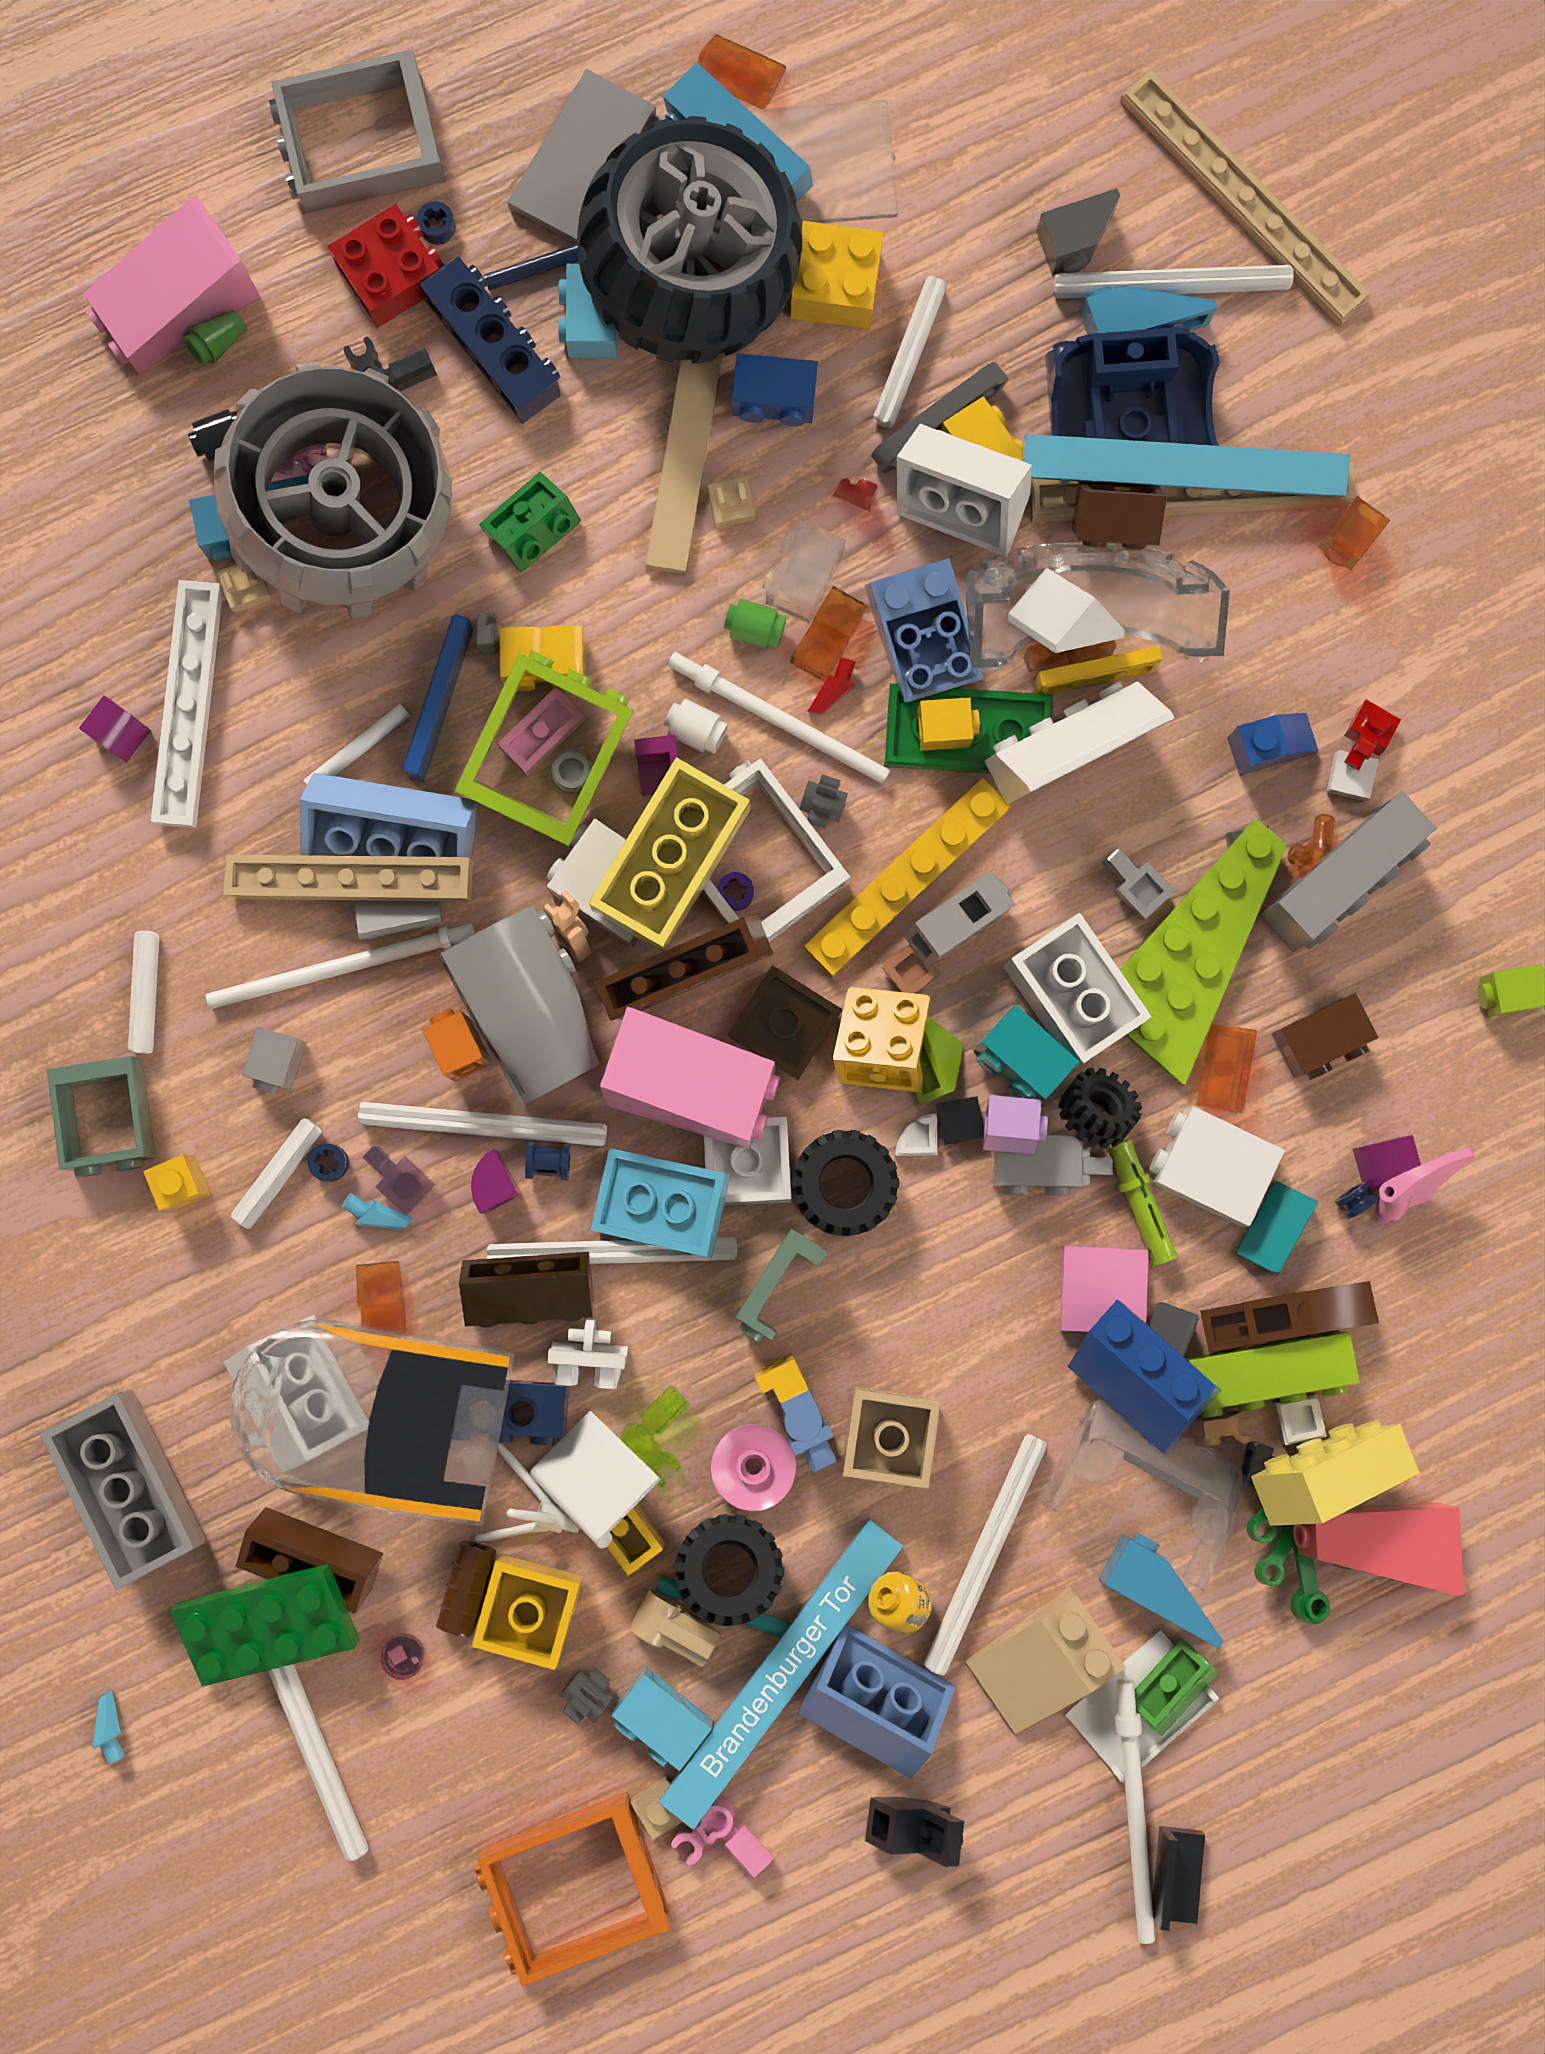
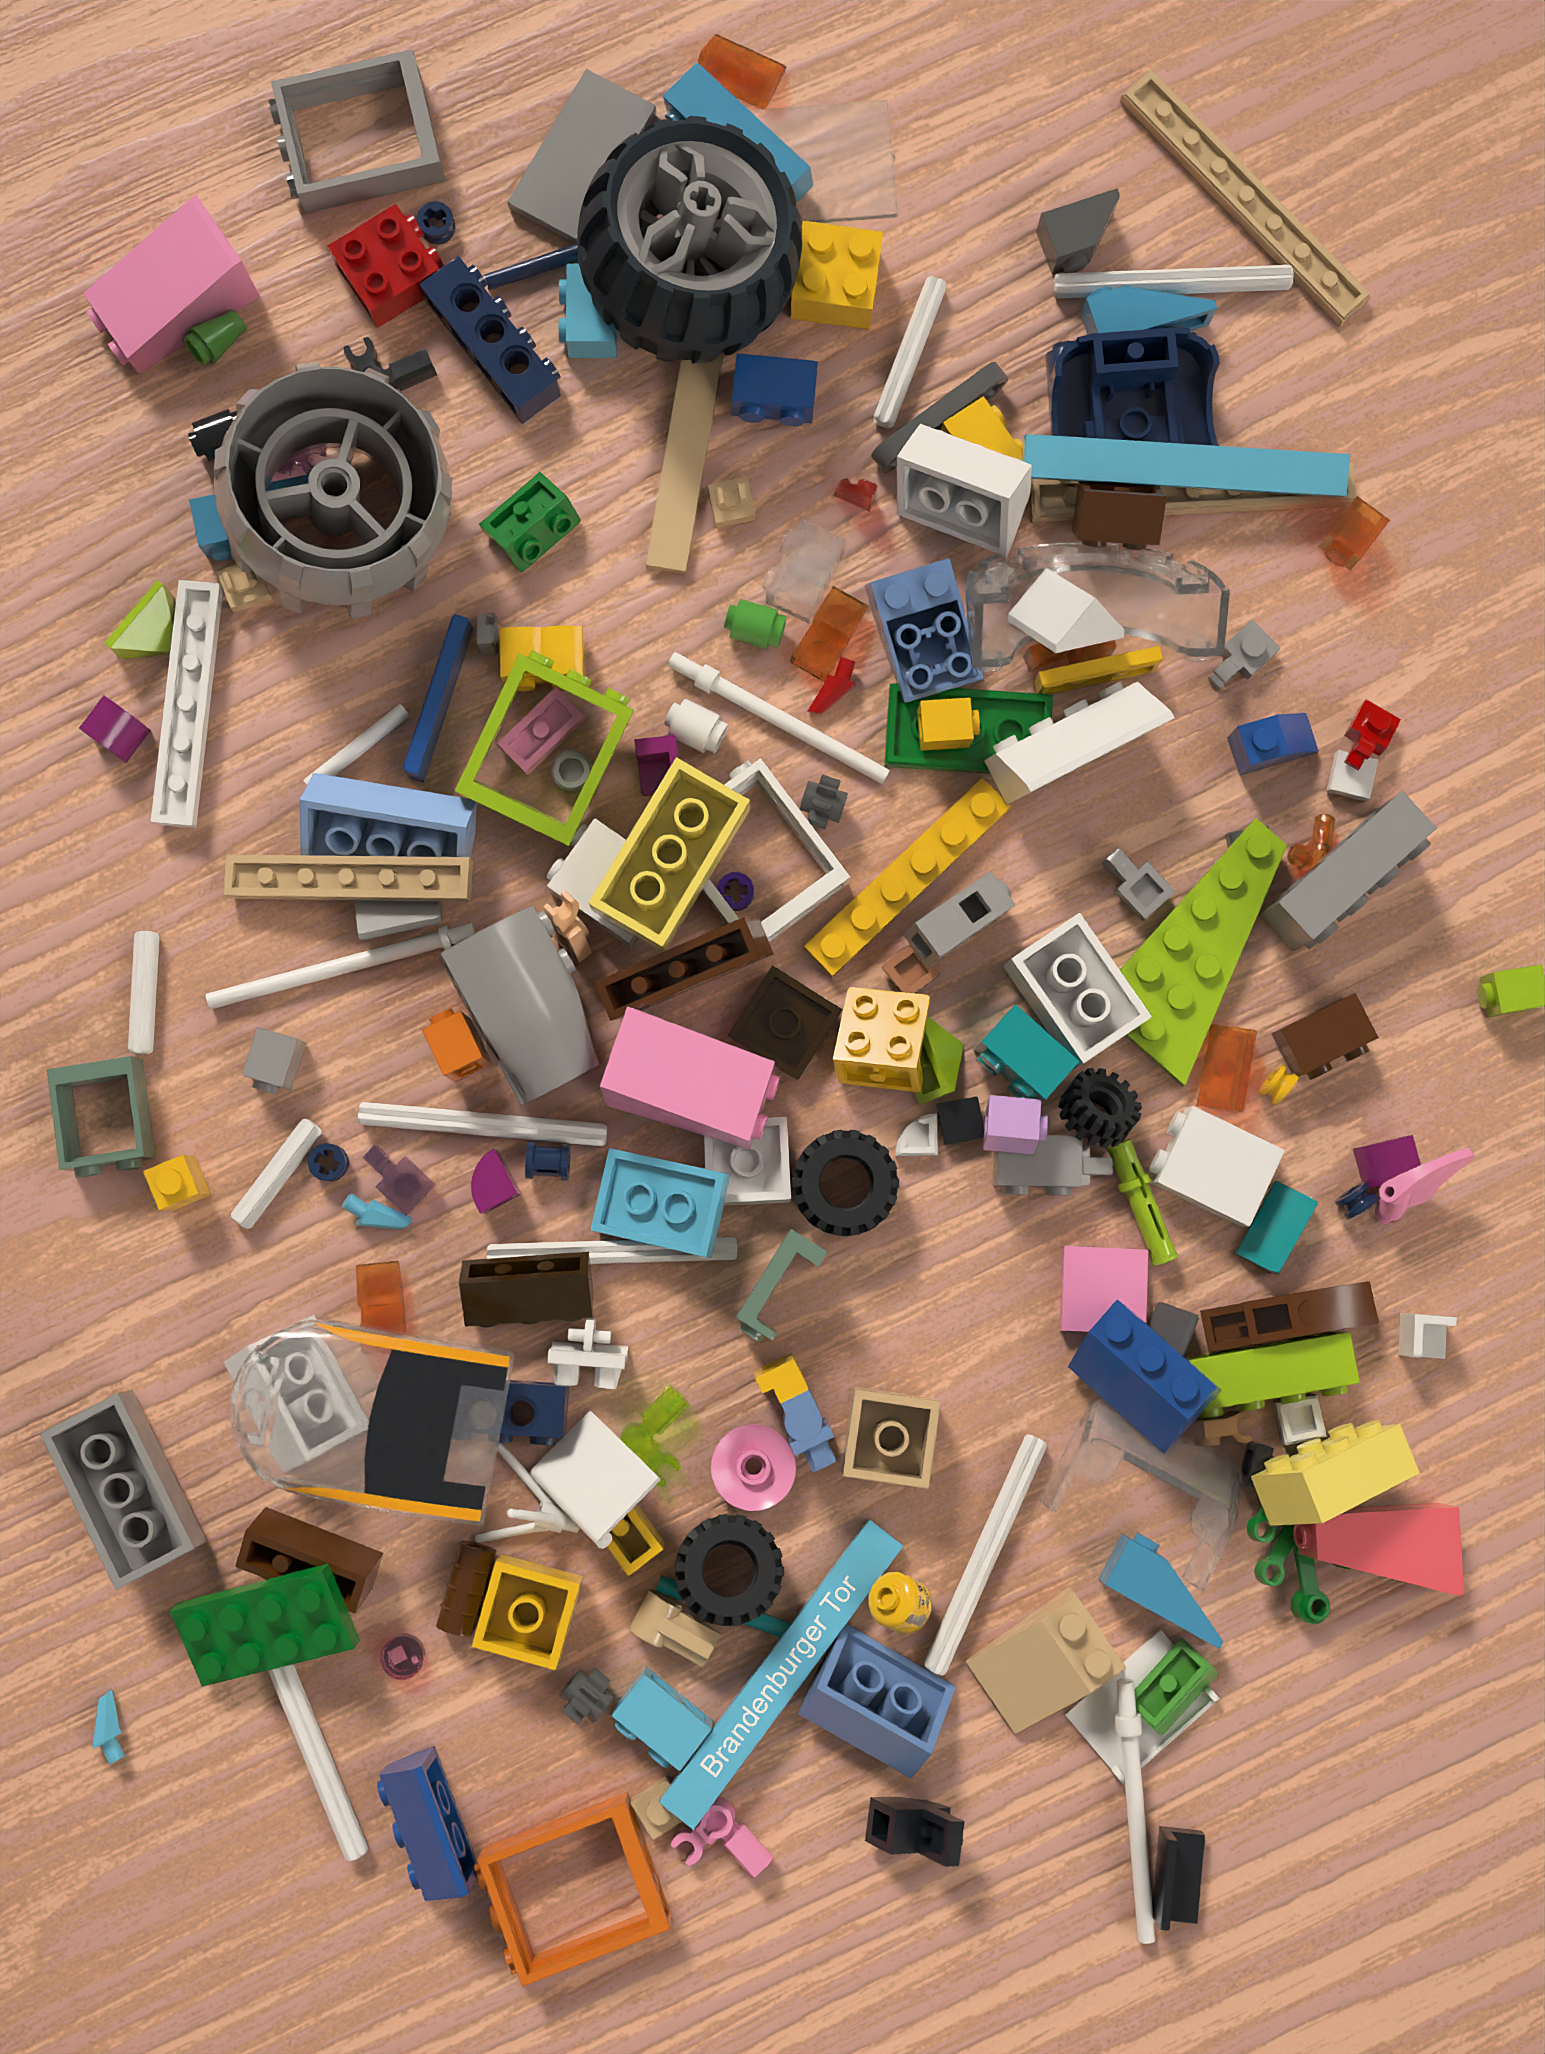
(147, 627): none -> lime slope
(428, 1826): none -> blue slope
(1244, 653): none -> light grey plate
(1278, 1084): none -> yellow bush
(1424, 1335): none -> white panel

